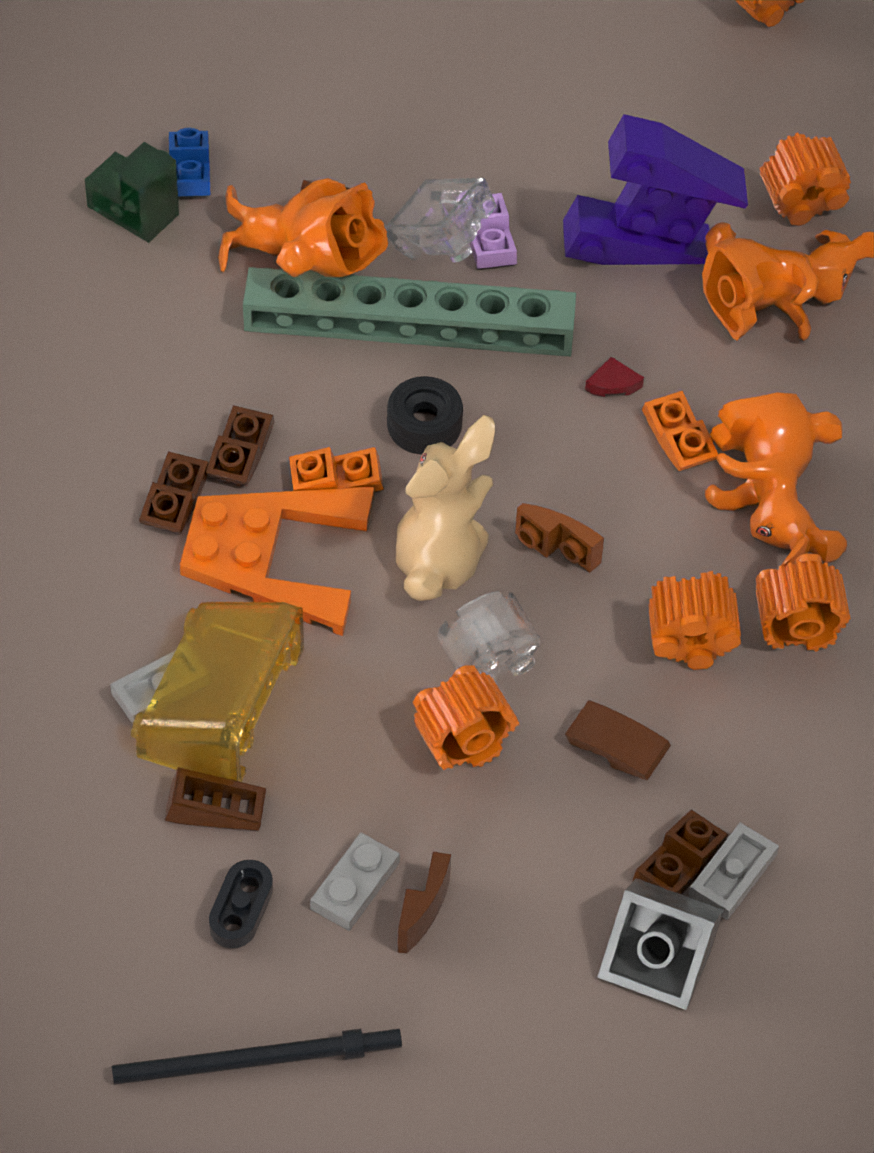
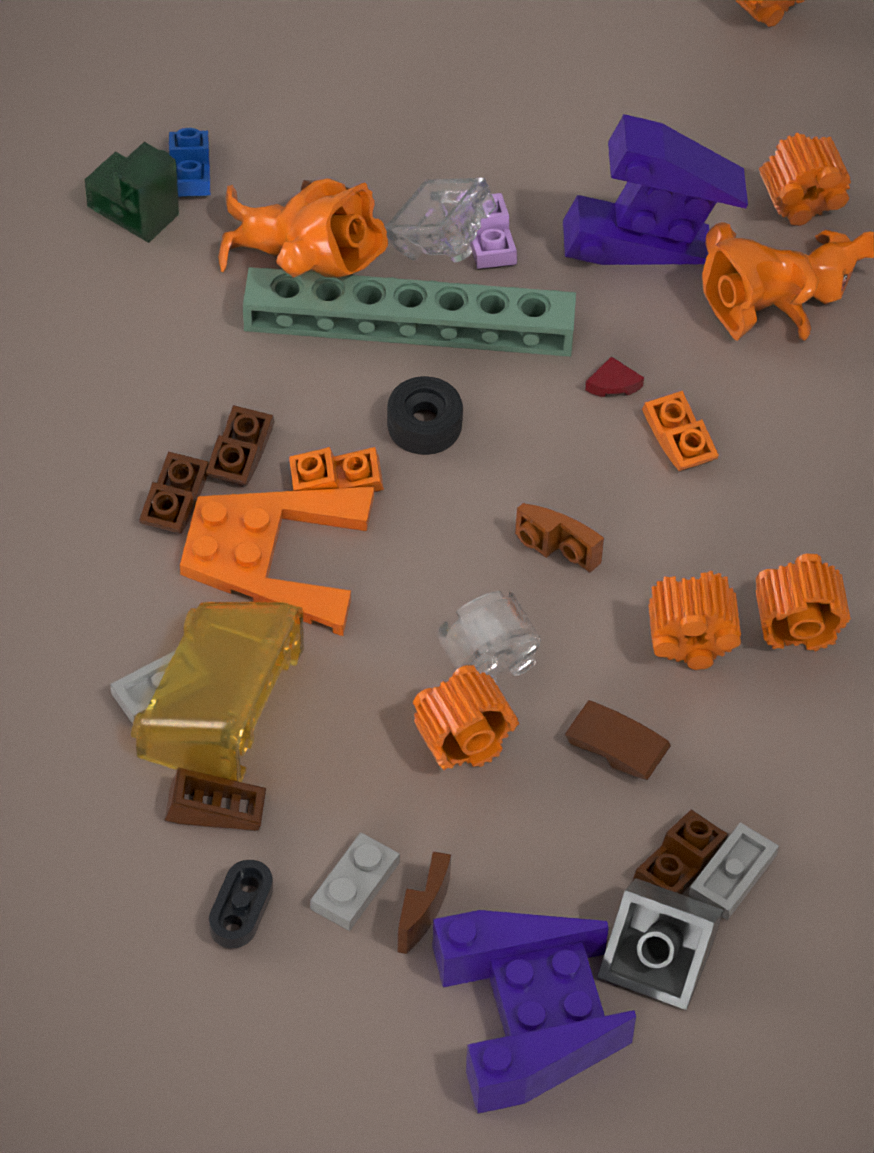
(351, 1045): black bar -> none
(438, 536): tan animal -> none
(542, 997): none -> dark purple wedge
(778, 446): orange animal -> none

